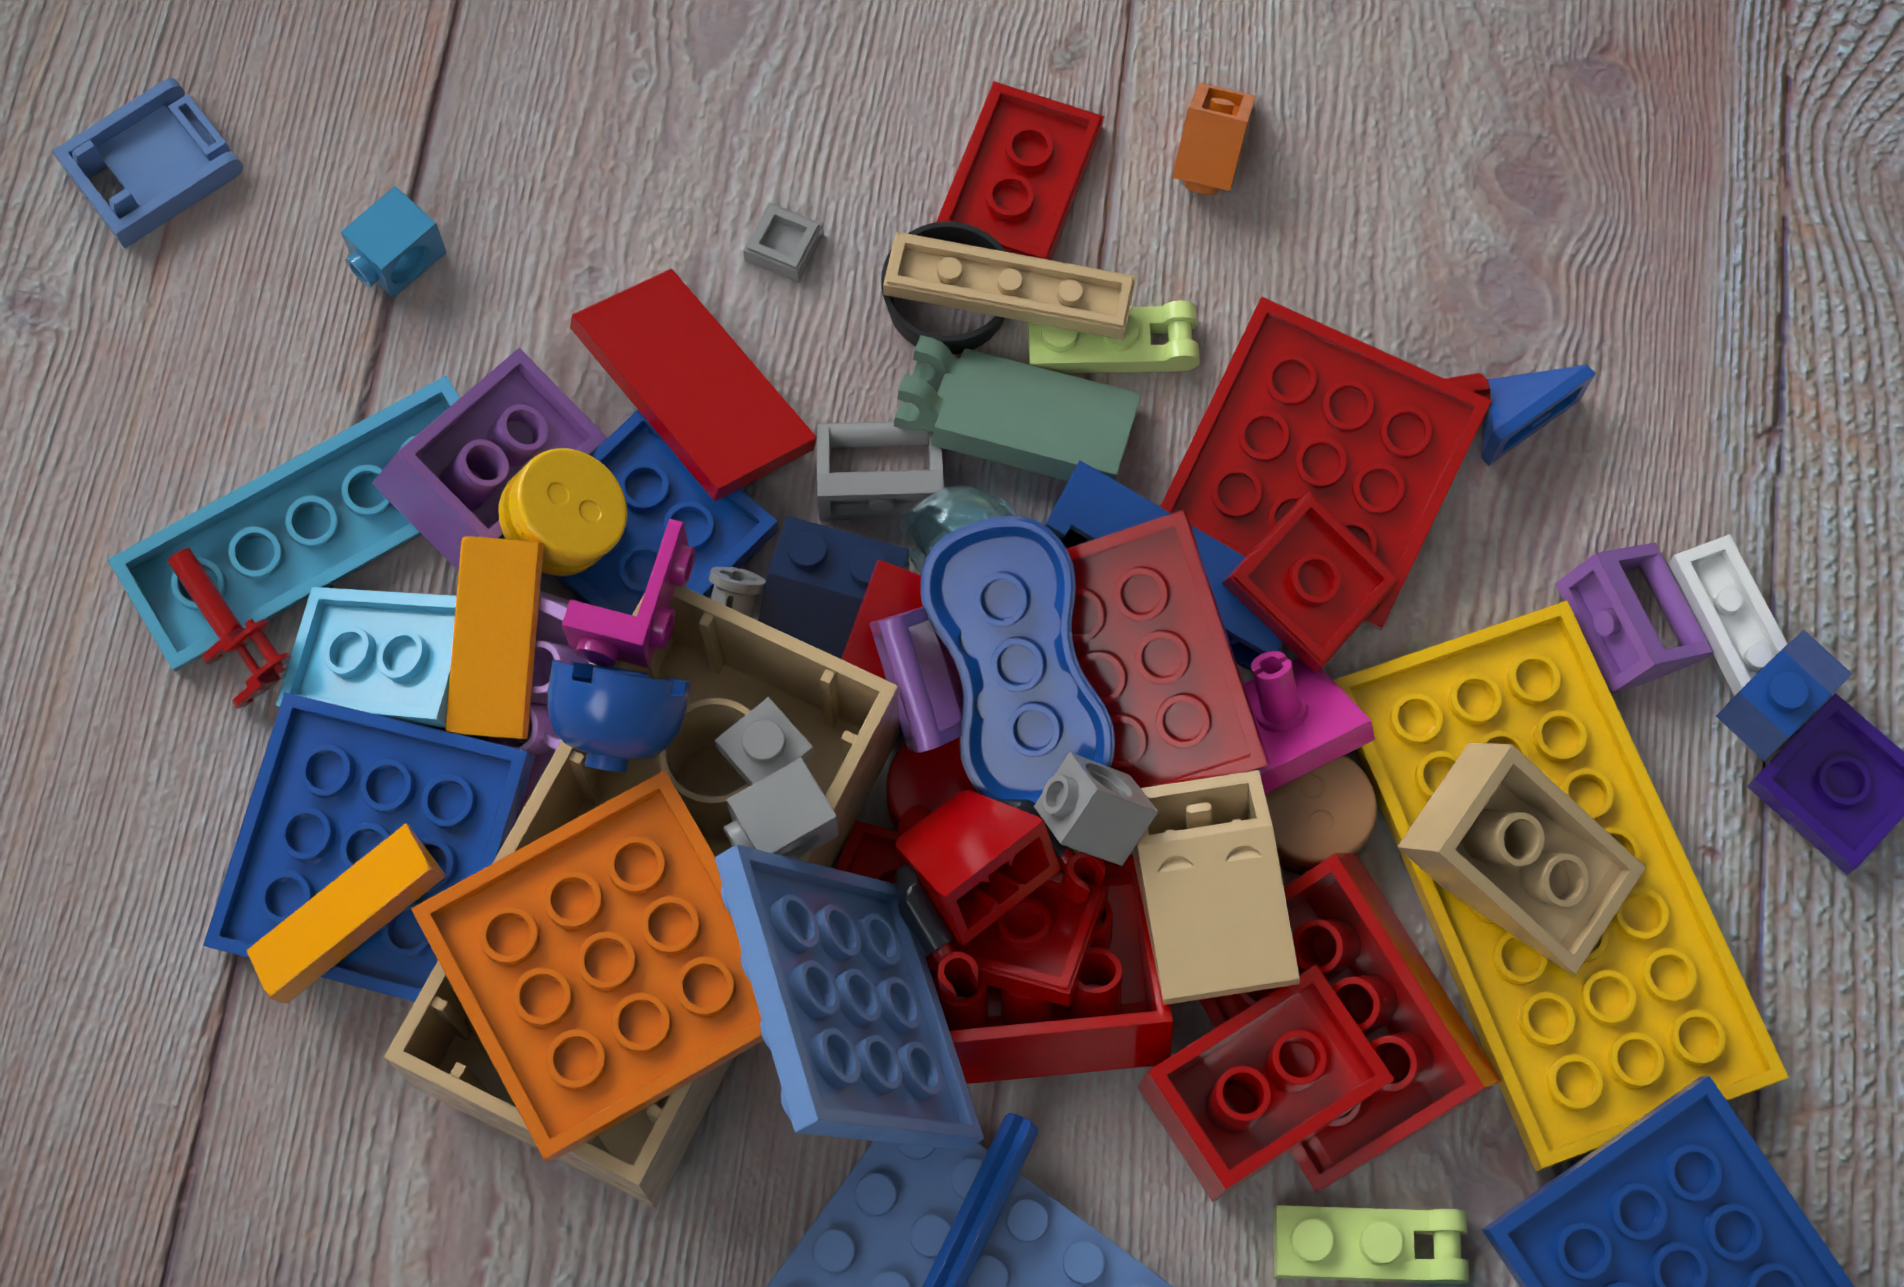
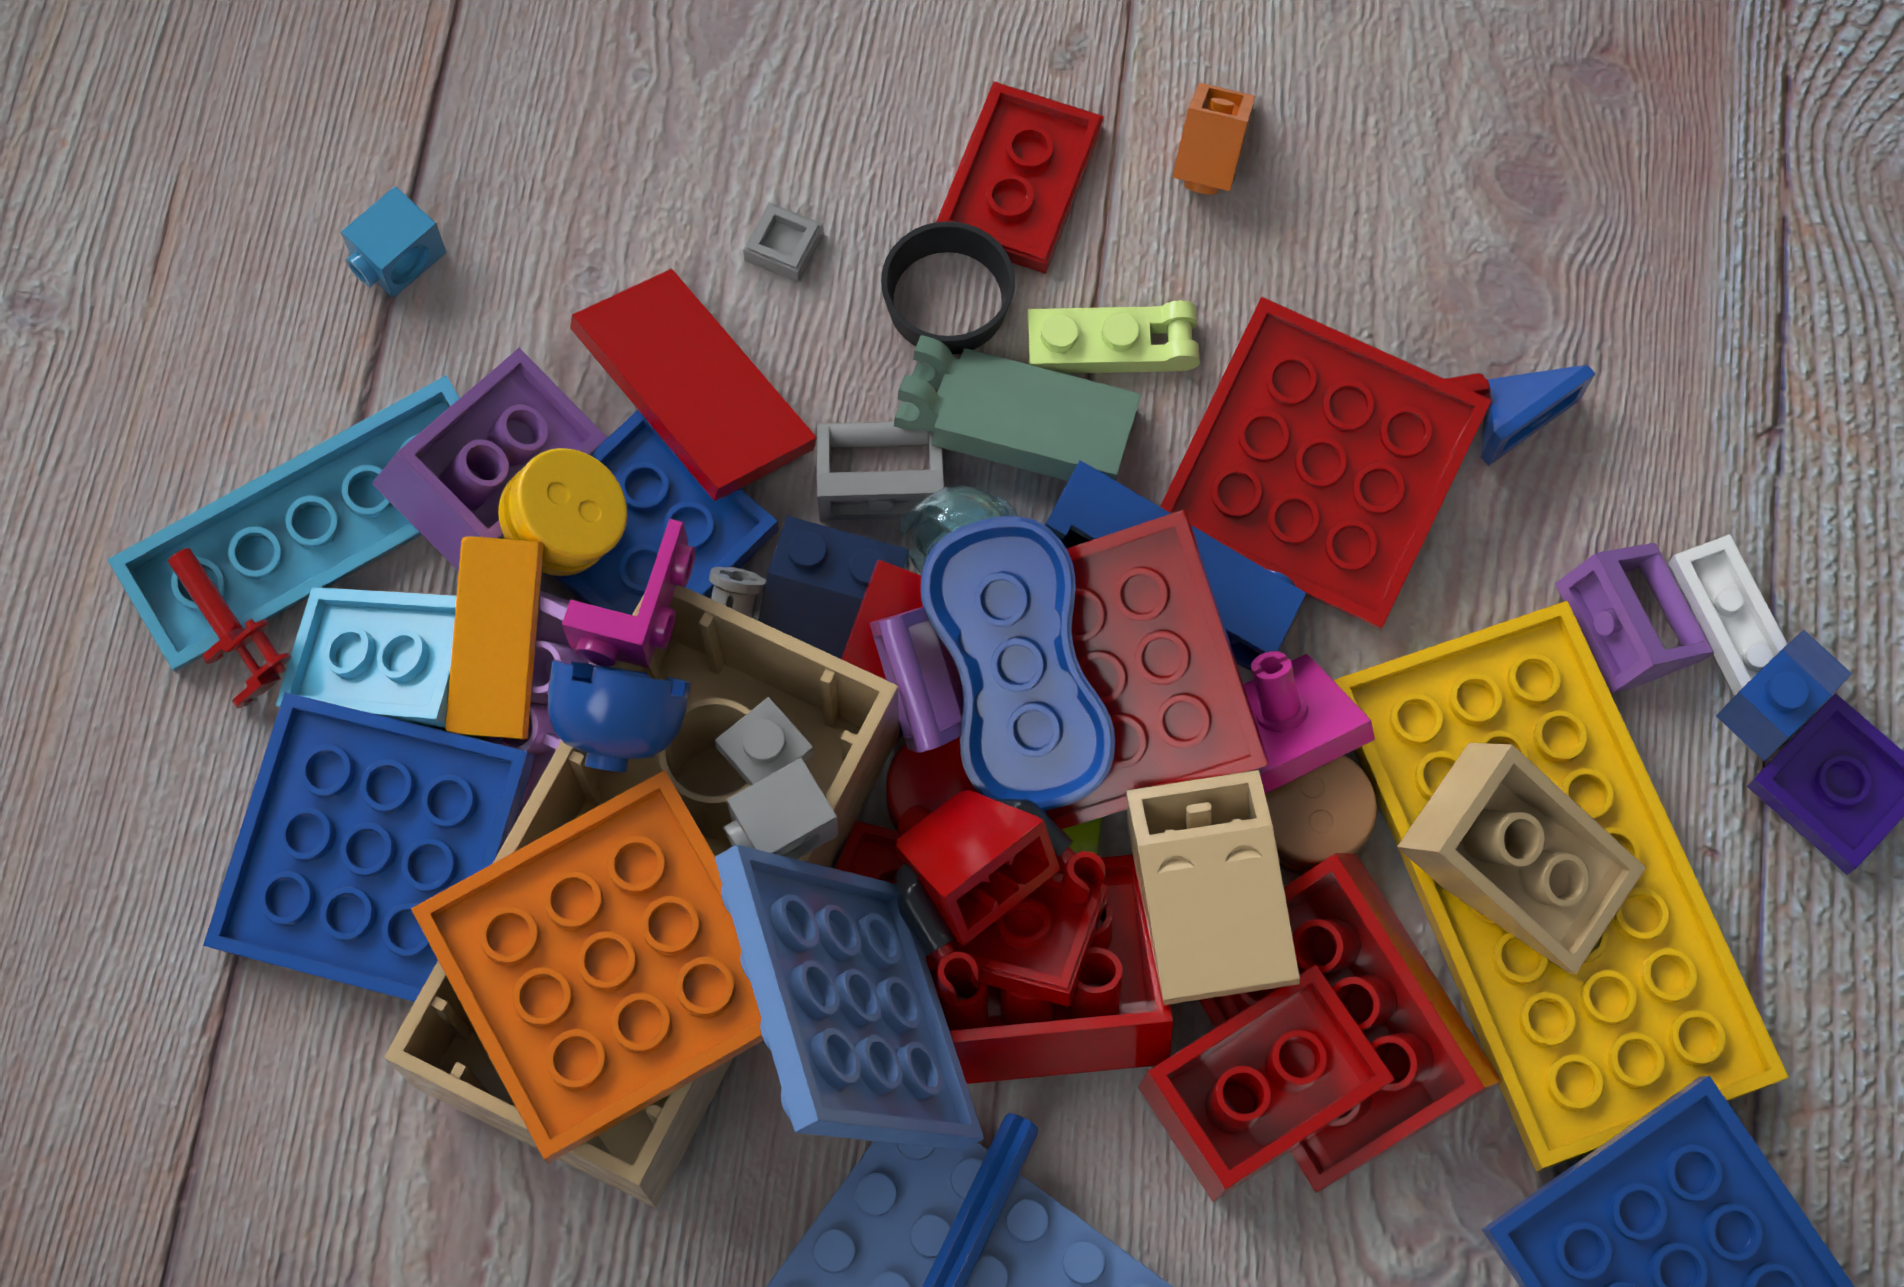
(155, 155): medium blue container -> none
(344, 915): light orange slope -> none
(1009, 285): tan tile -> none
(1095, 809): light grey brick -> none
(1311, 581): red tile -> none
(1367, 1244): yellowish green plate -> none

